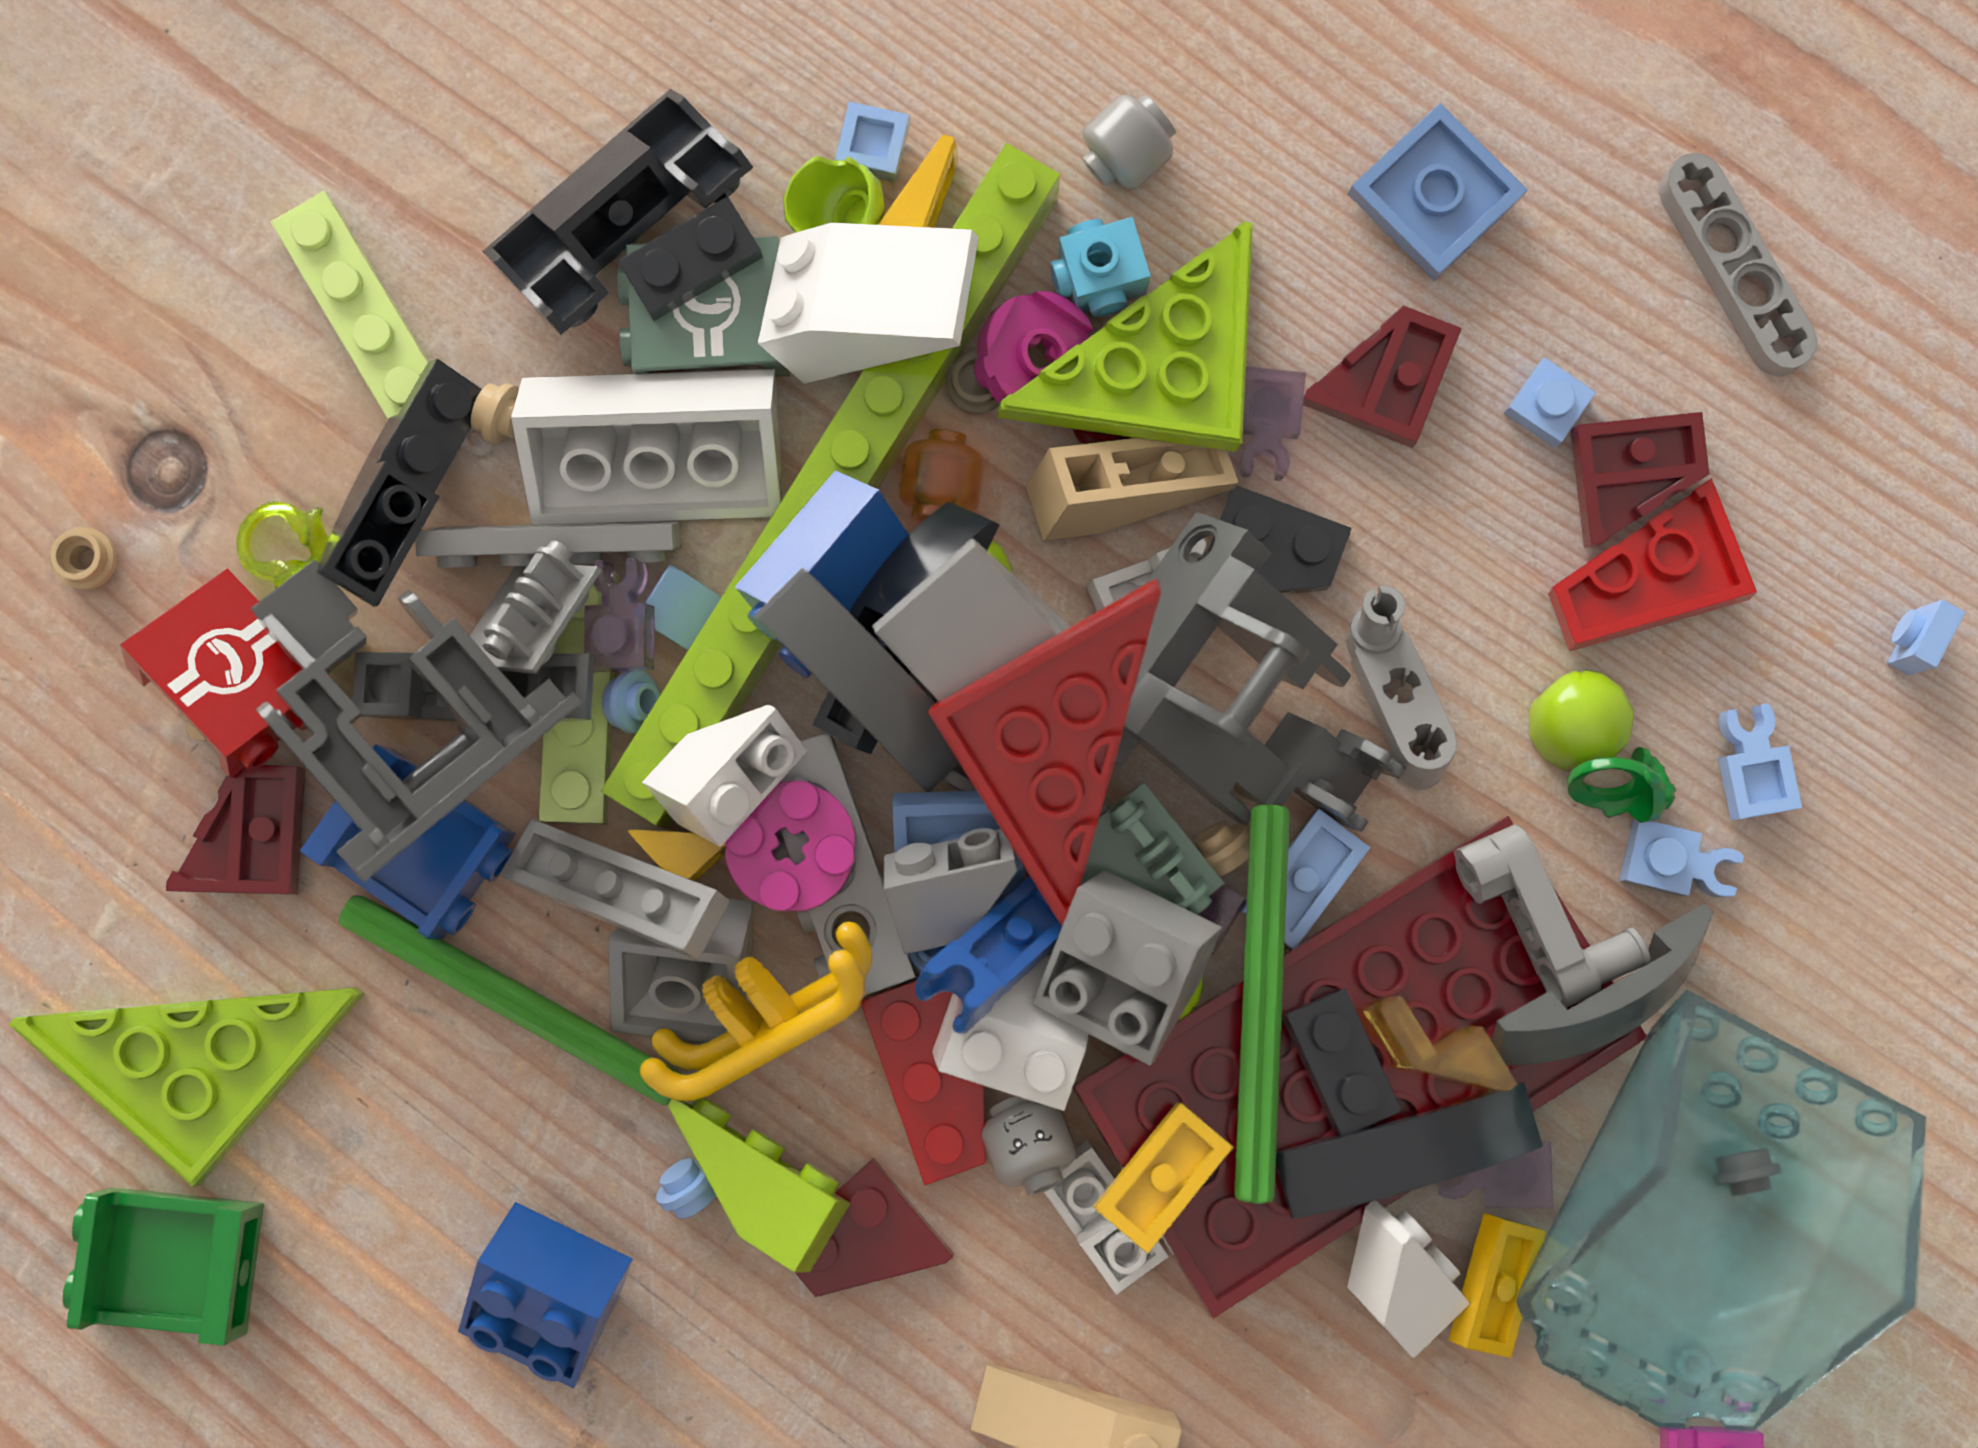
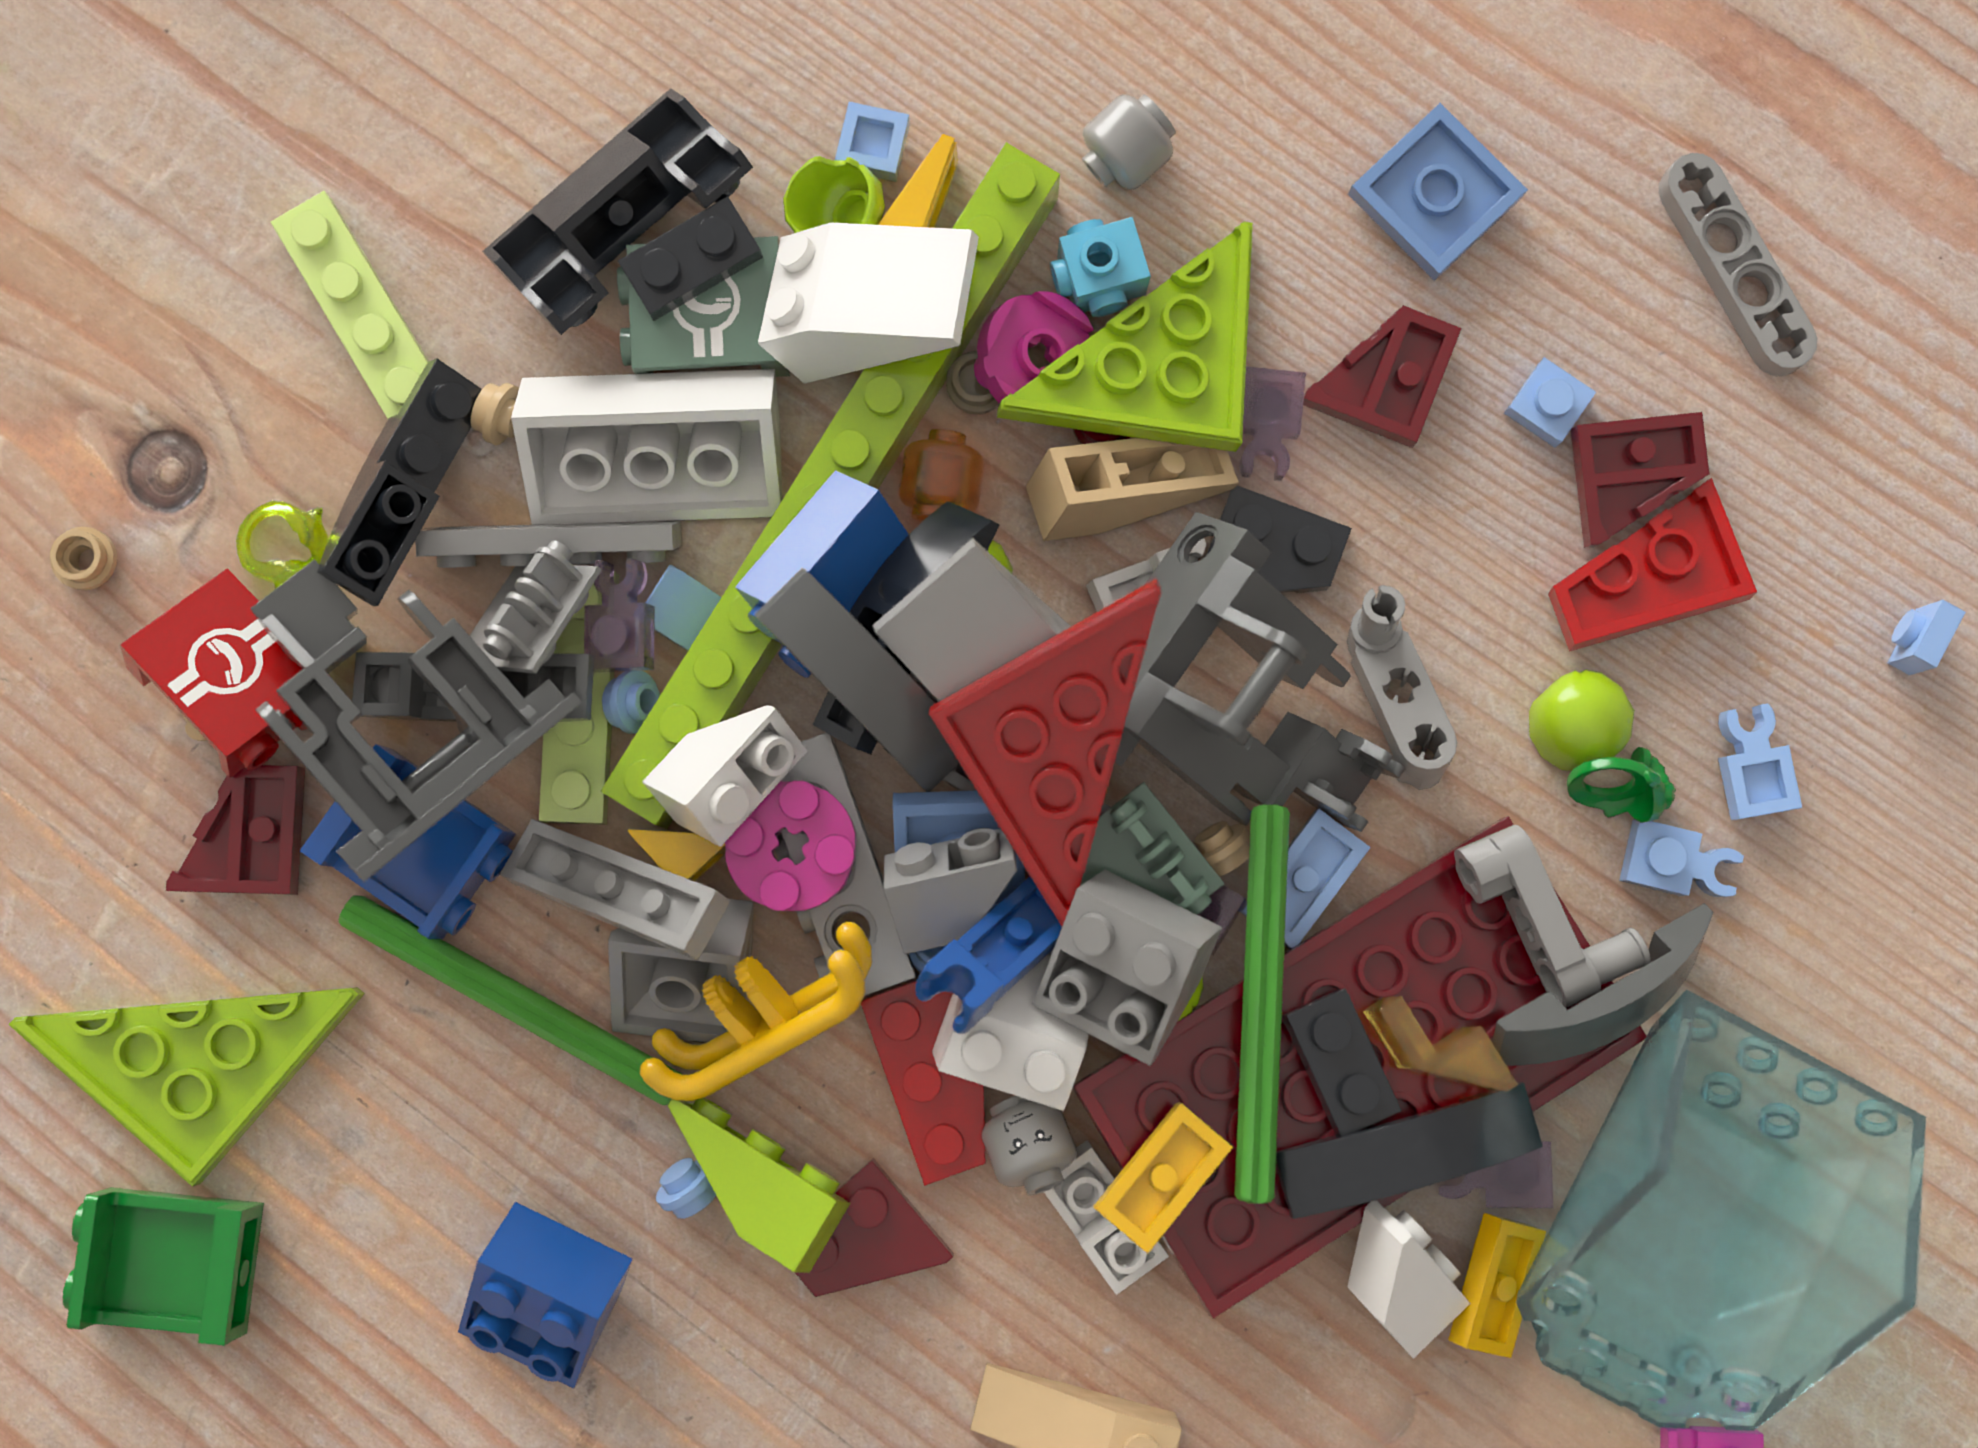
(1746, 1171): dark grey plate -> none

